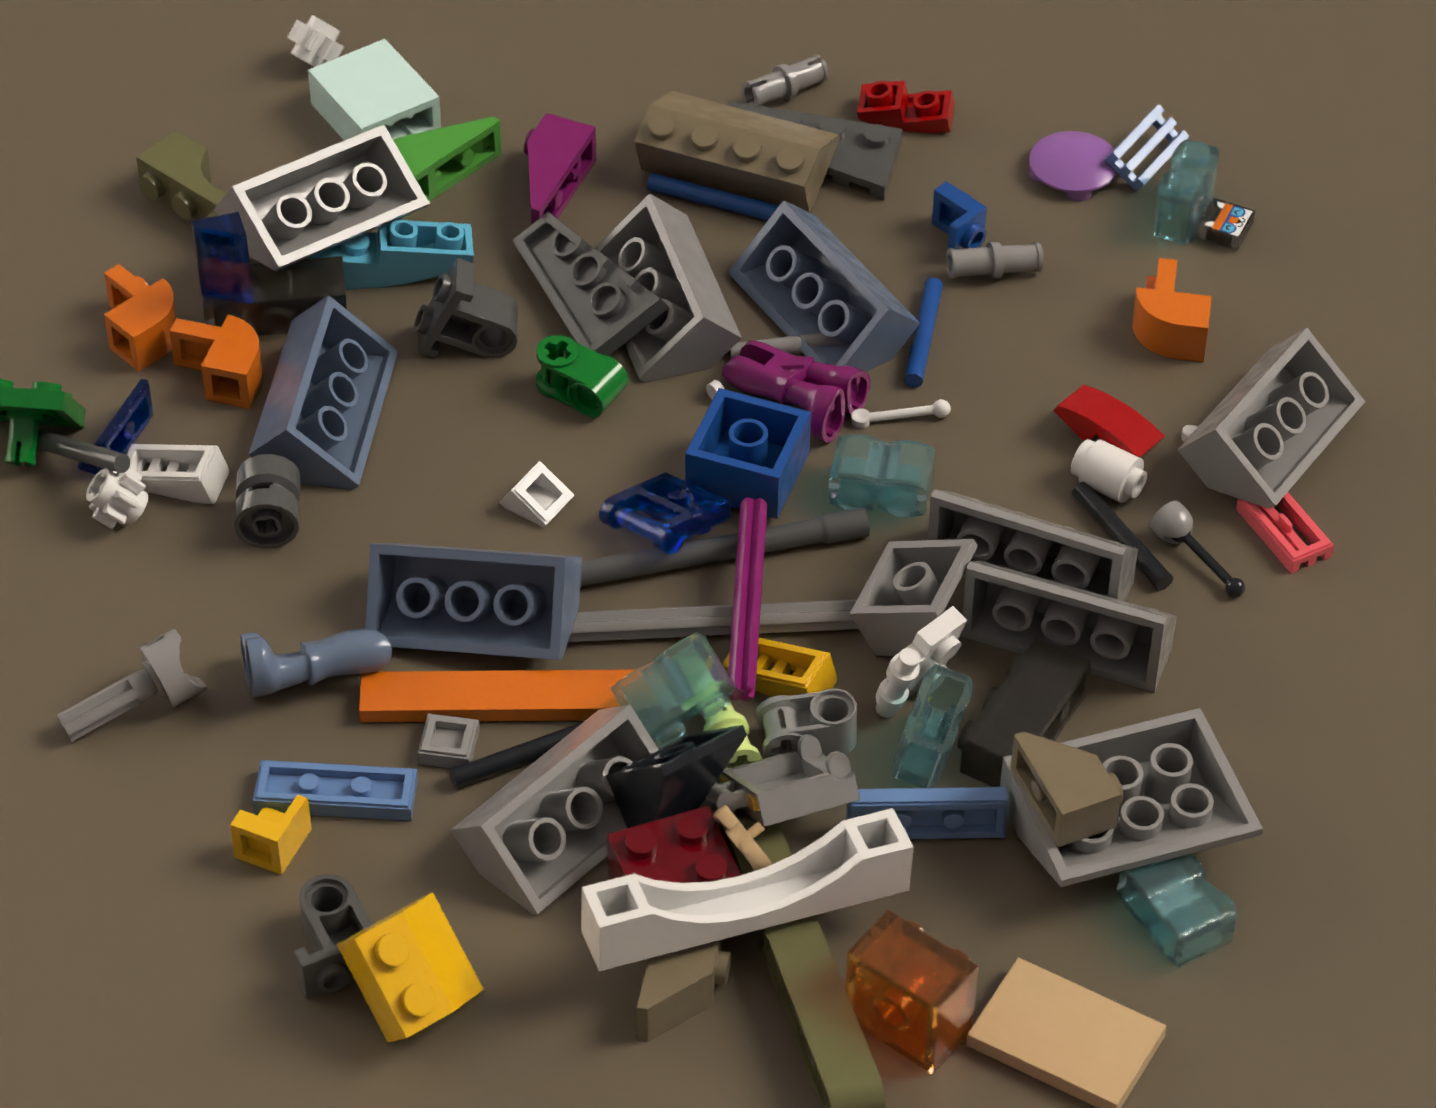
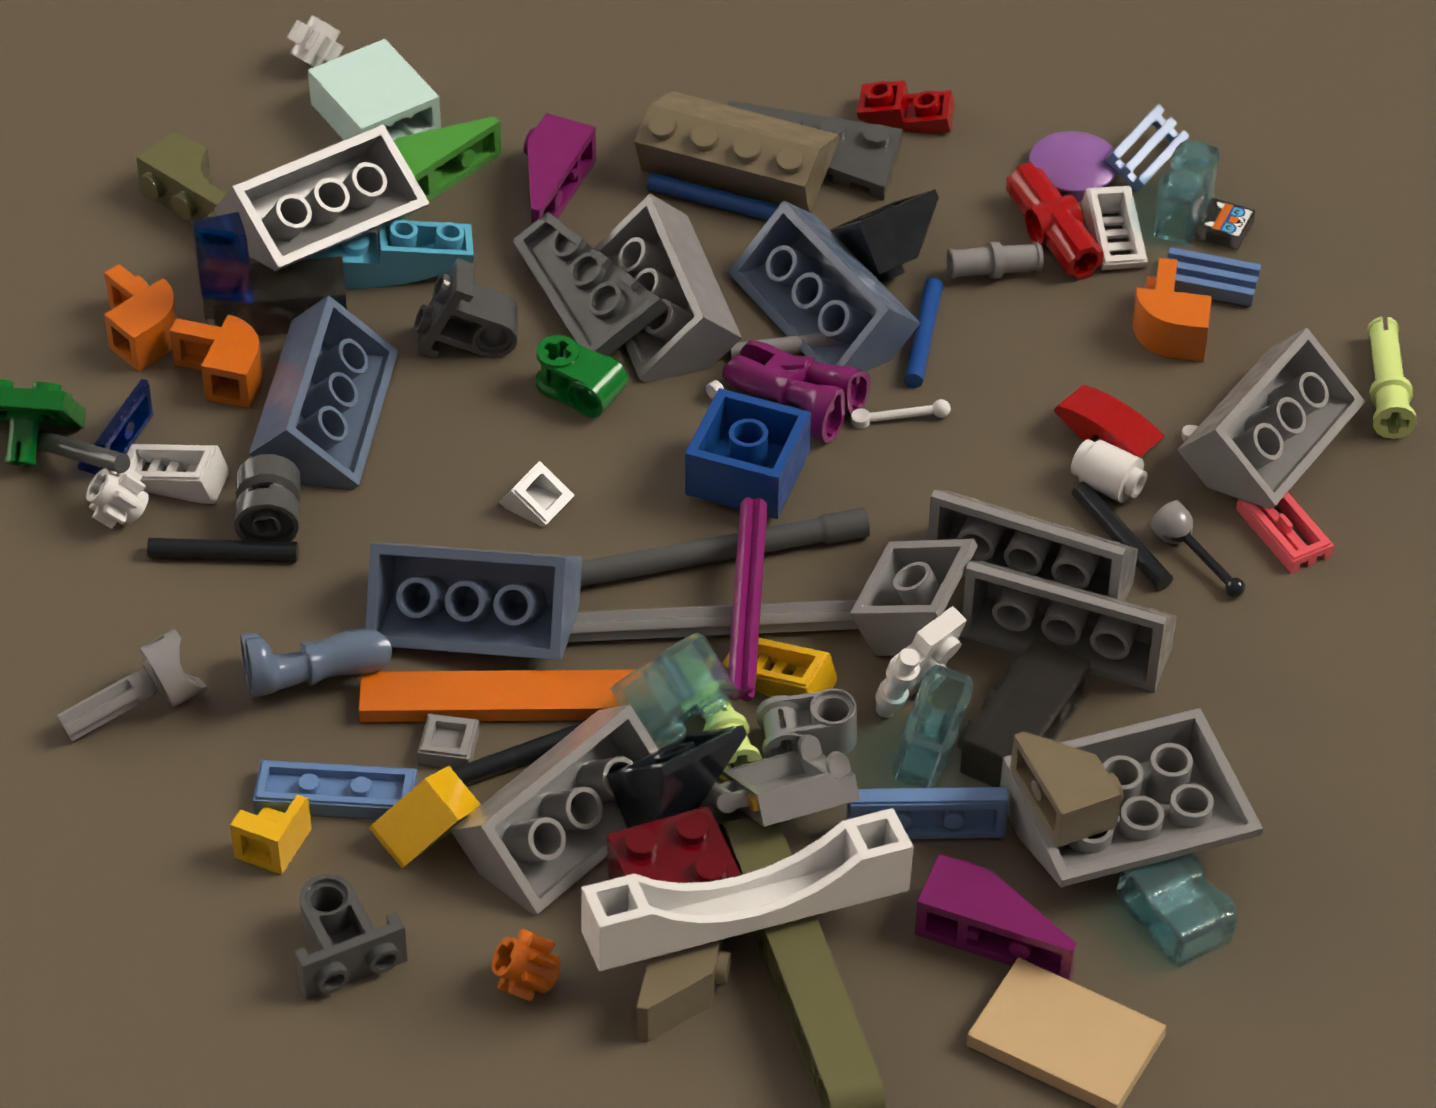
(223, 549): none -> black bar
(410, 968): yellow slope -> none
(424, 816): none -> yellow slope
(526, 965): none -> orange gear
(677, 503): clear blue plate -> none
(743, 838): tan piece -> none
(785, 81): light grey pin -> none
(882, 475): clear light blue brick -> none
(889, 234): none -> black slope
(911, 990): clear orange brick -> none
(959, 217): blue bracket -> none
(986, 917): none -> magenta slope
(1054, 221): none -> red piece
(1120, 201): none -> white slope
(1215, 276): none -> medium blue tile
(1390, 390): none -> yellowish green pin

